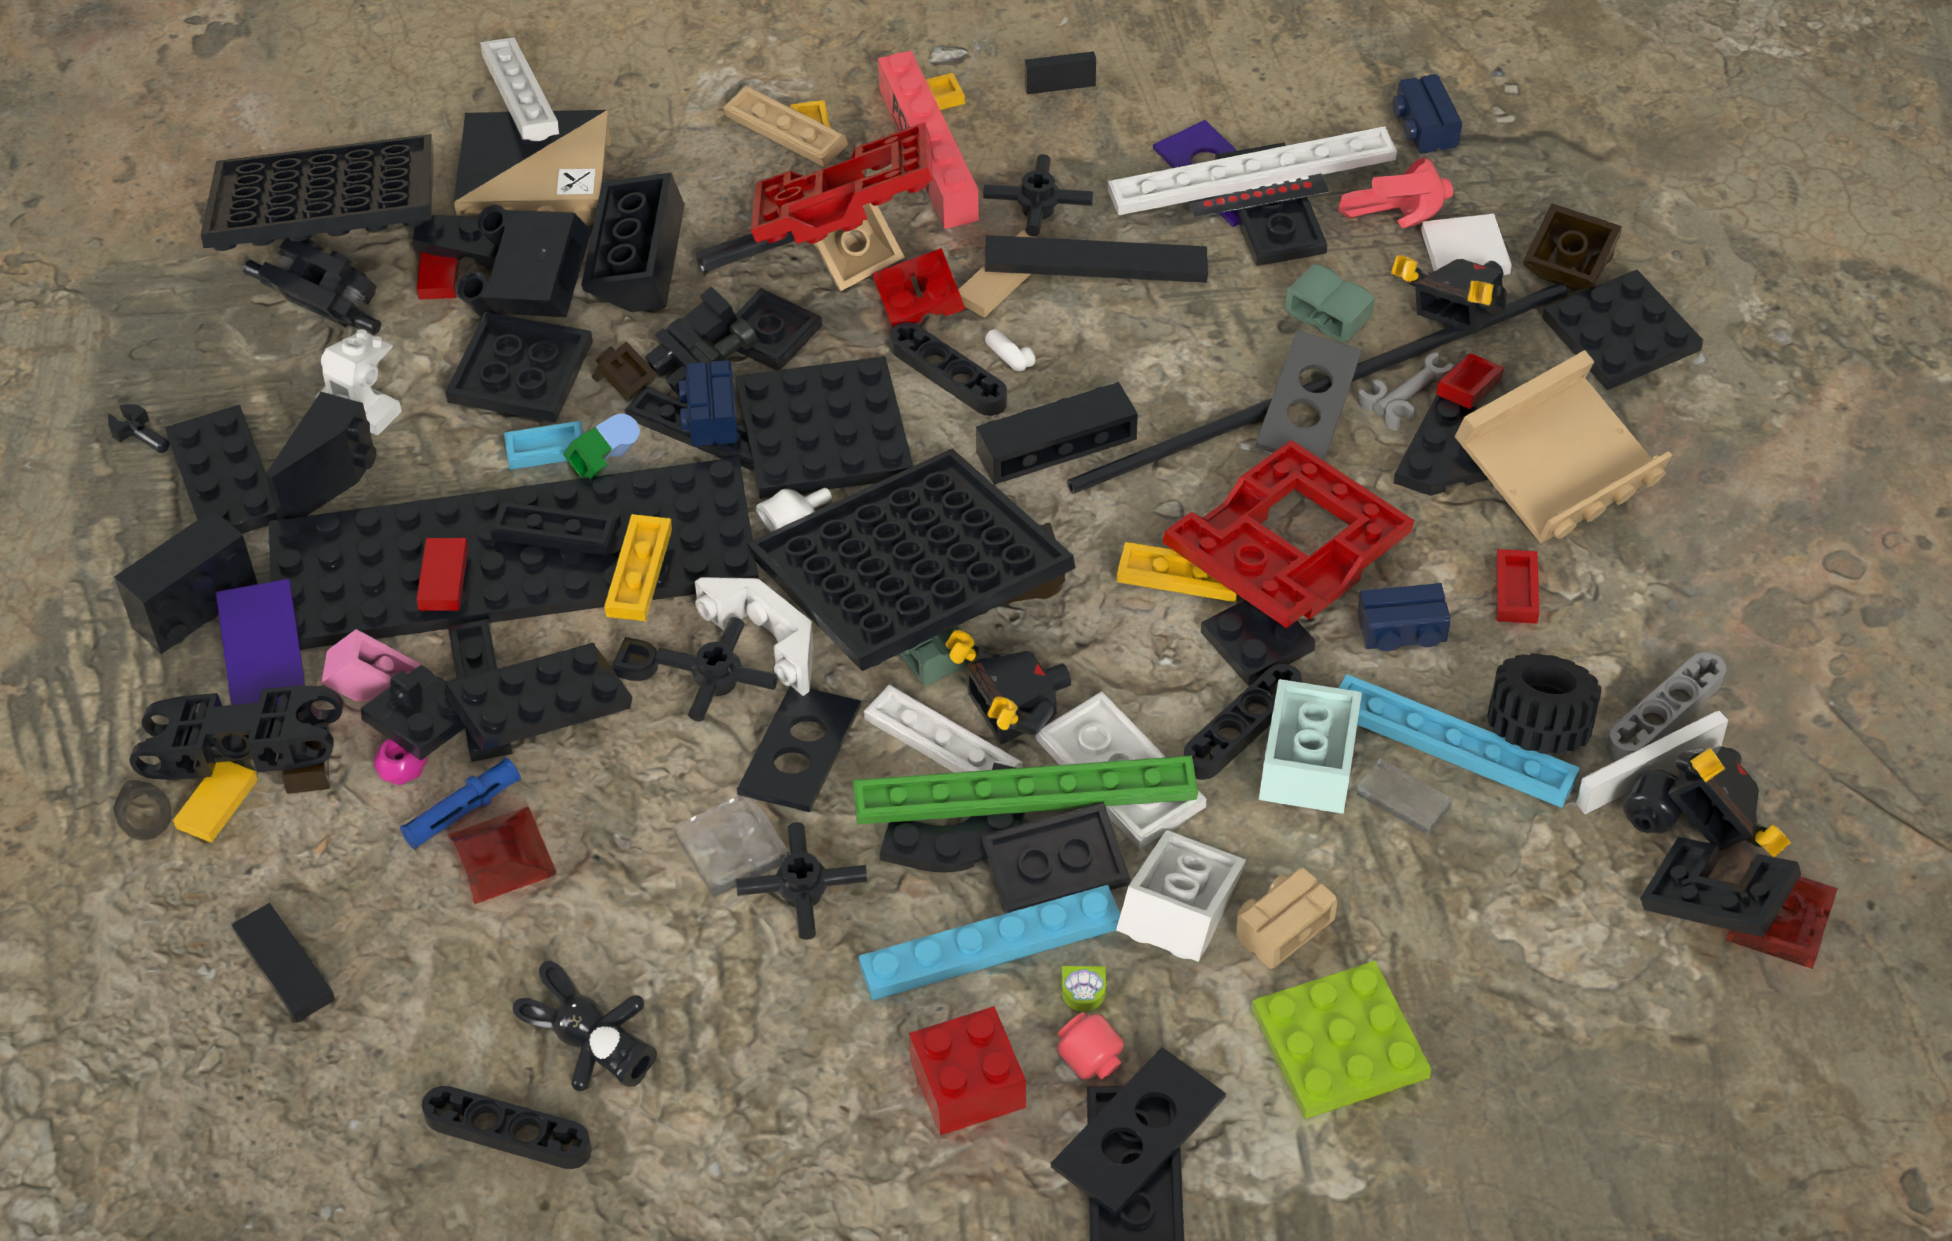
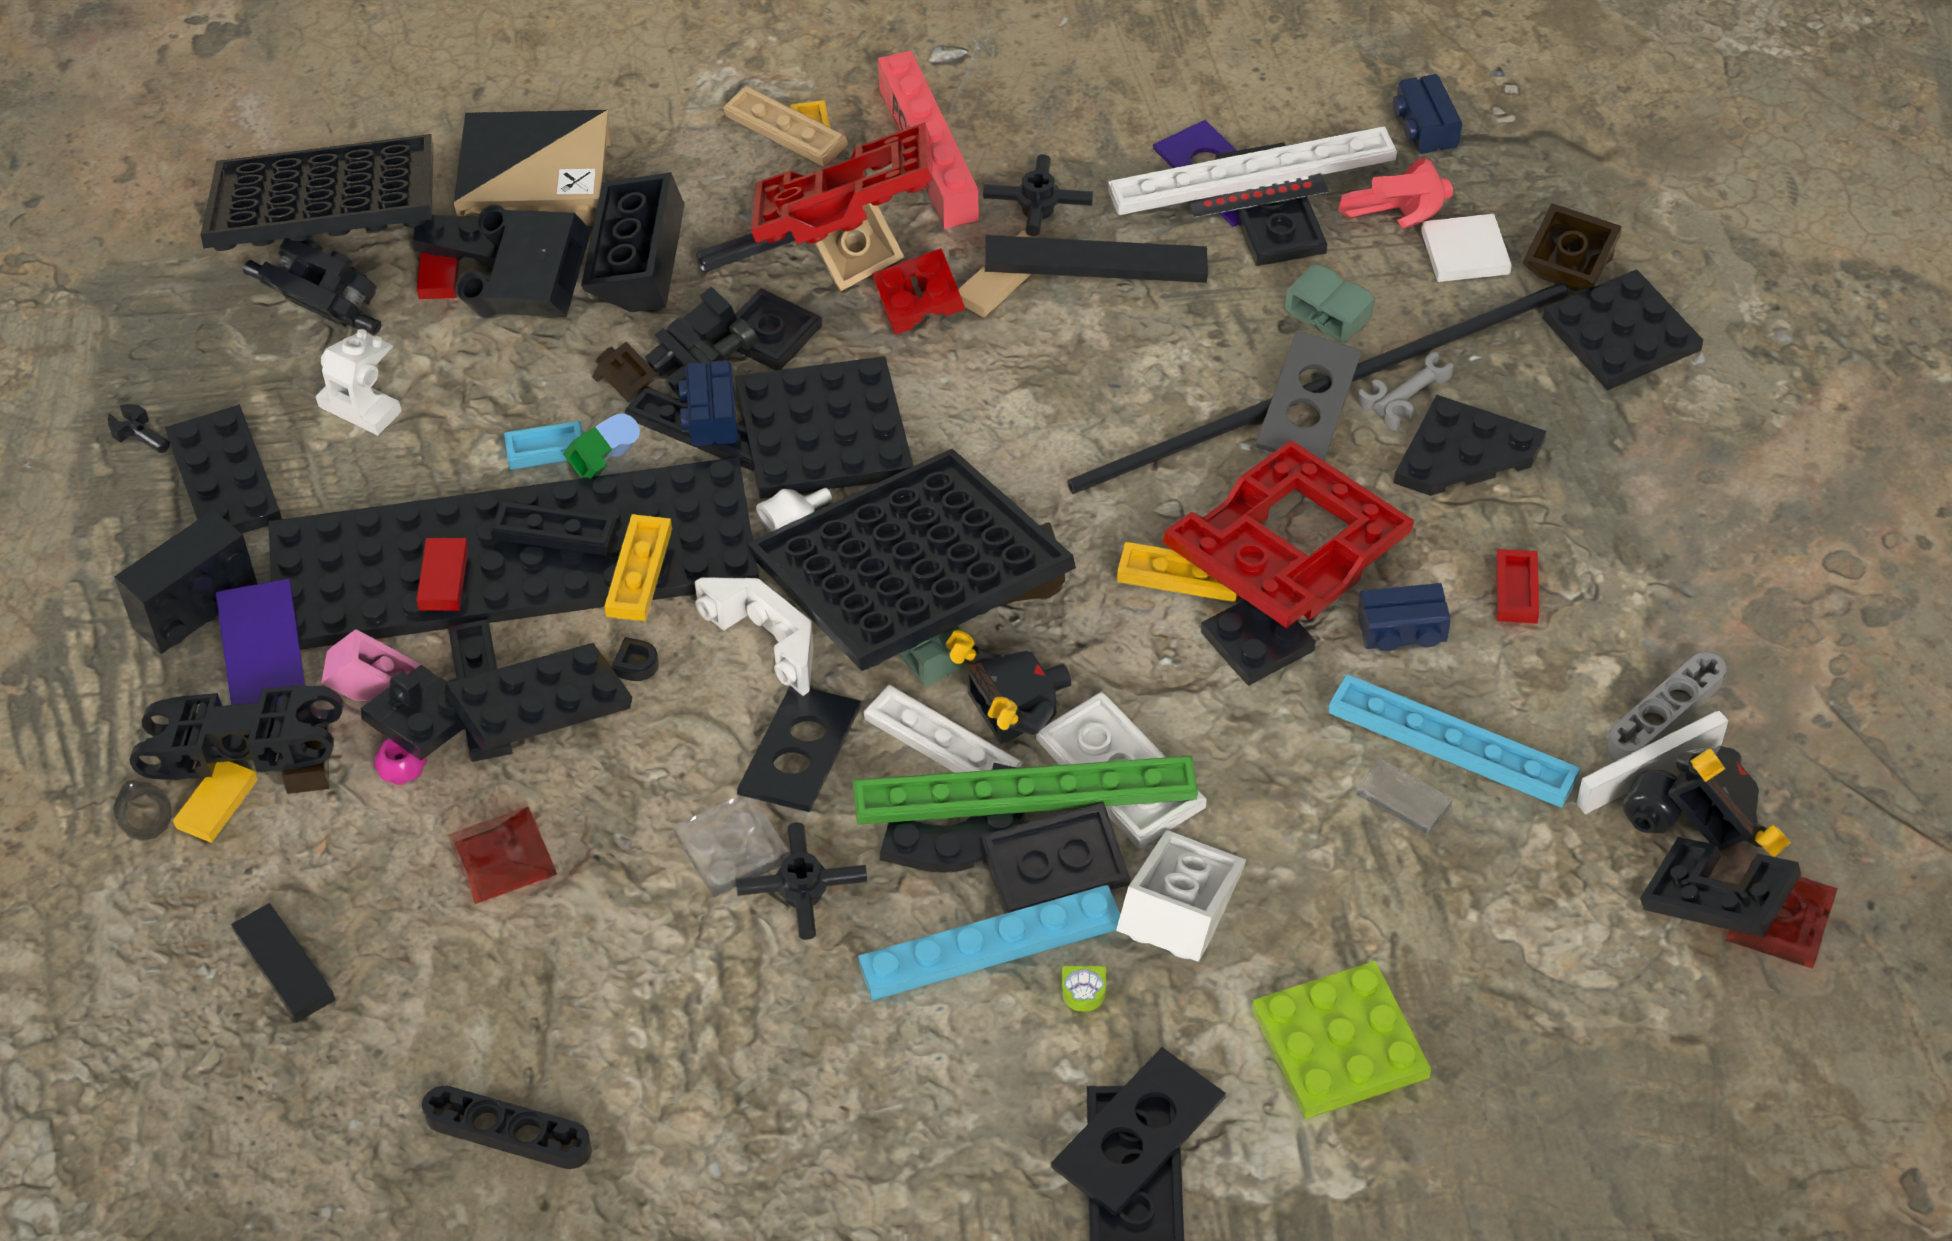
(321, 457): black slope -> none
(475, 793): blue pin -> none
(519, 89): white plate -> none
(519, 367): black plate -> none
(583, 1024): black animal -> none
(716, 669): black bar -> none
(943, 372): black beam -> none
(946, 91): yellow tile -> none
(967, 1070): red brick -> none
(1009, 352): white arm -> none
(1056, 433): black brick -> none
(1060, 72): black tile -> none
(1090, 1046): coral head -> none
(1239, 718): black beam -> none
(1285, 917): tan brick -> none
(1310, 746): light aqua slope -> none
(1457, 293): black torso -> none
(1470, 380): red tile -> none
(1544, 703): black tyre -> none
(1558, 450): tan panel -> none

